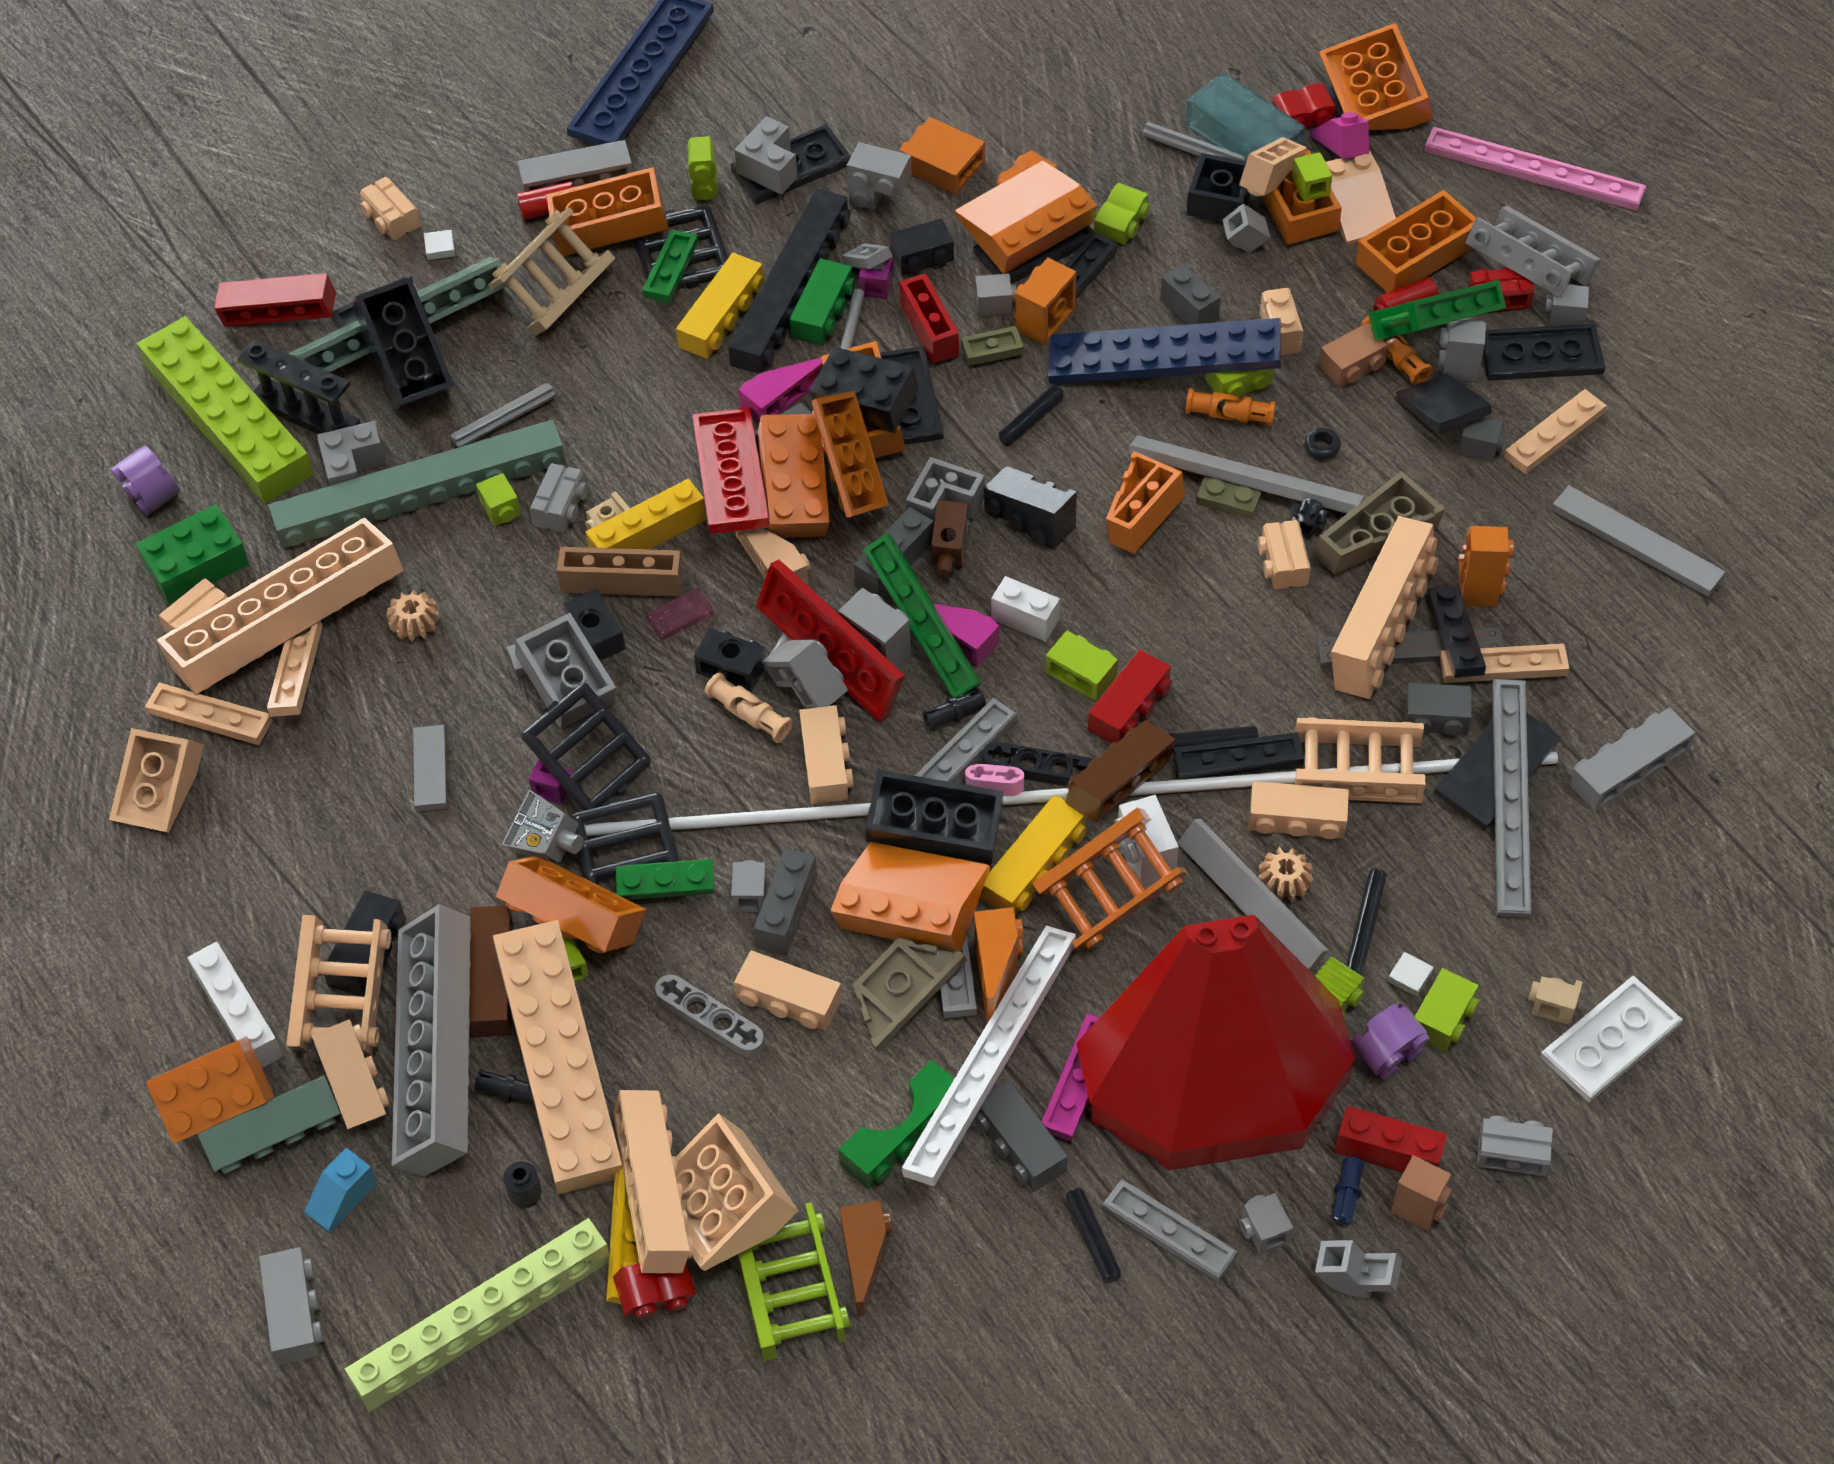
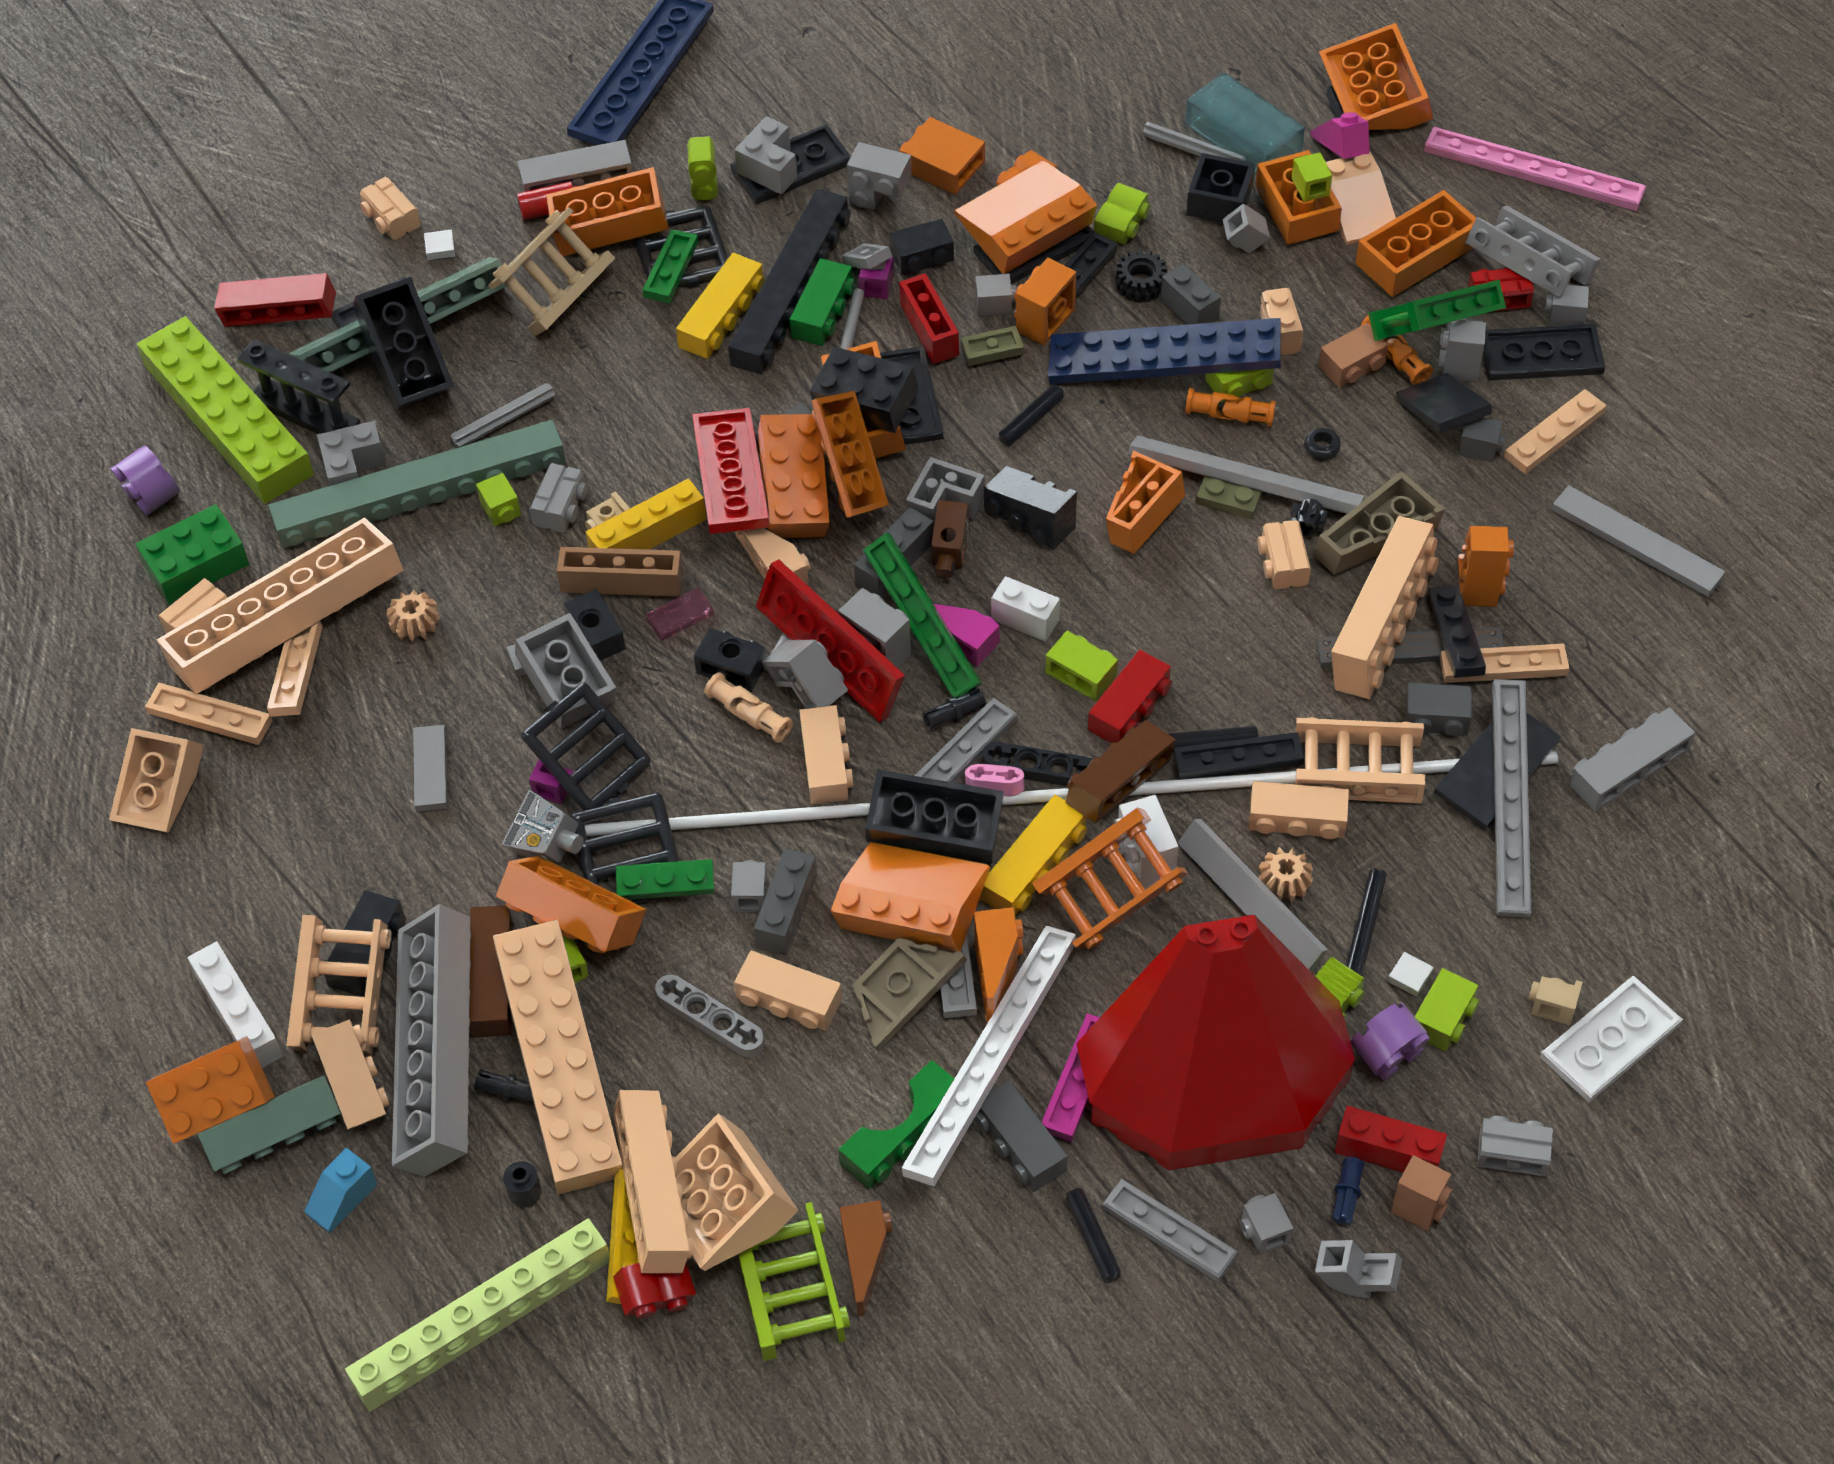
(291, 1305): light grey brick -> none
(778, 389): dark pink slope -> none
(1140, 264): none -> black tyre
(1270, 165): light nougat slope -> none
(1308, 106): red brick -> none
(1411, 292): red brick -> none

